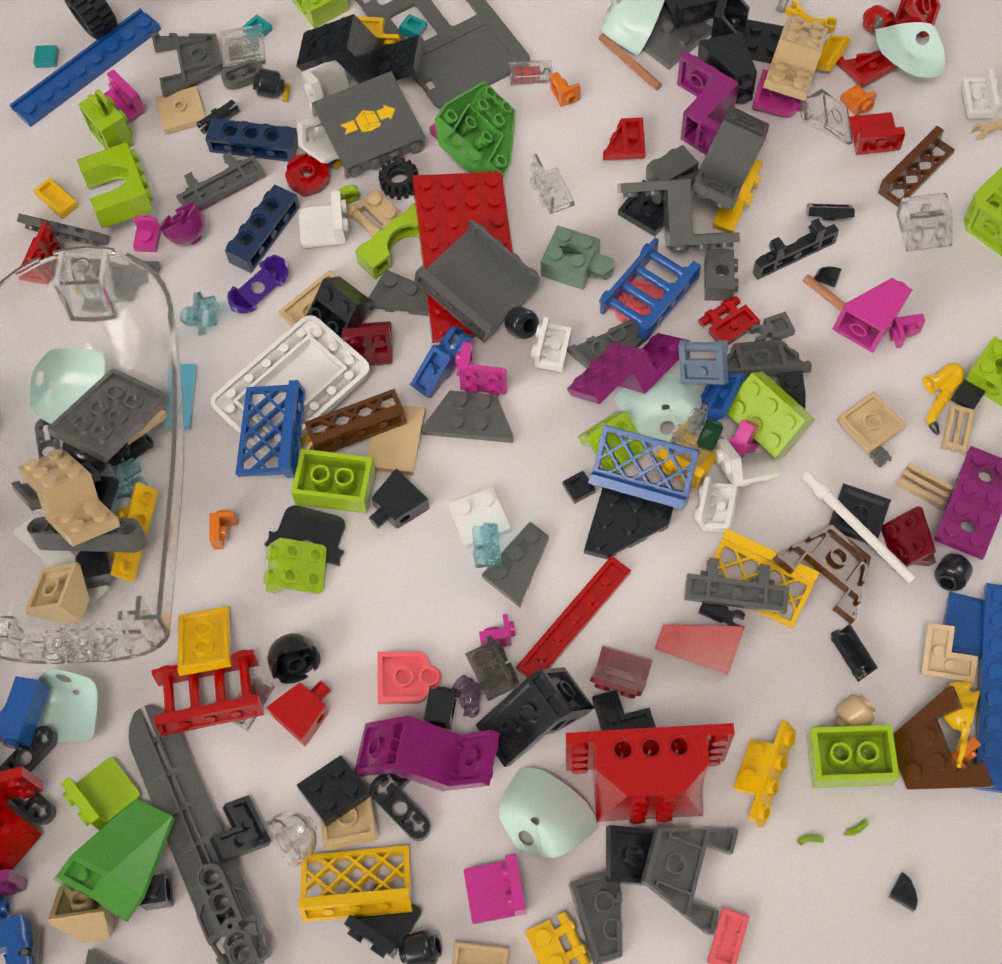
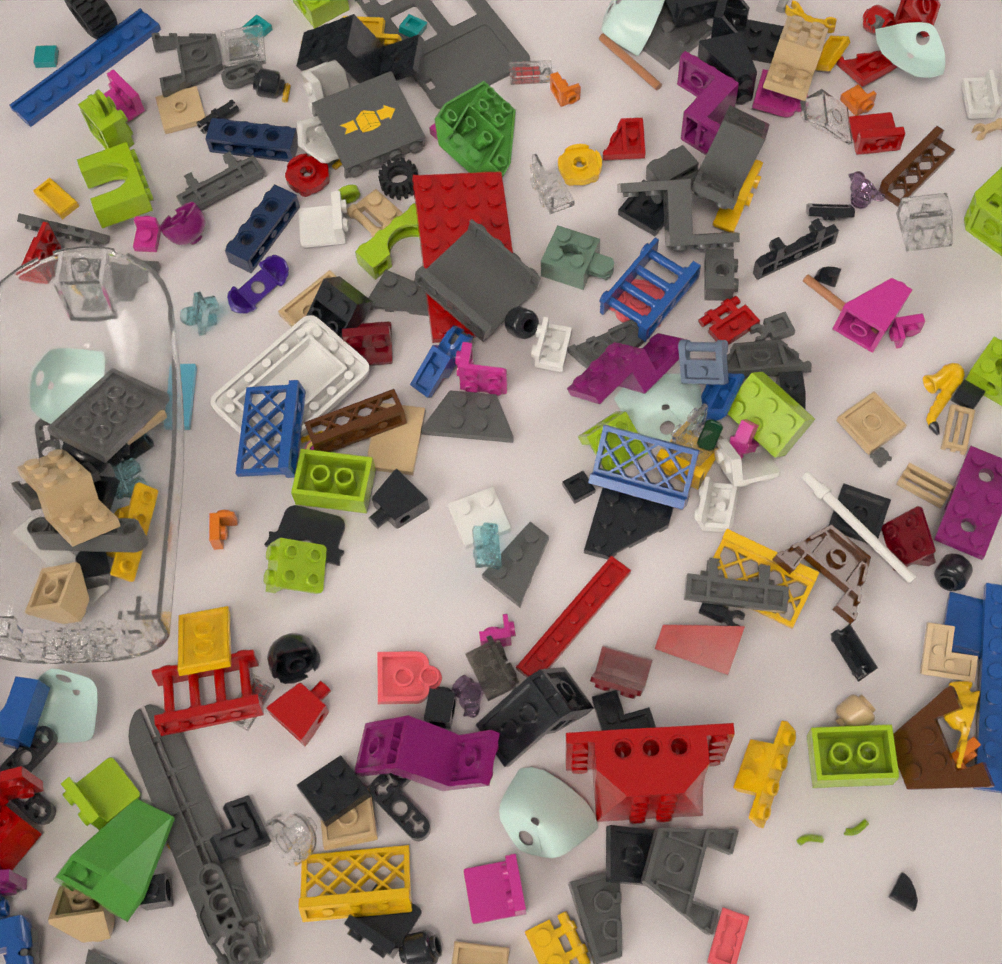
(580, 175): none -> yellow plate
(863, 191): none -> clear purple animal

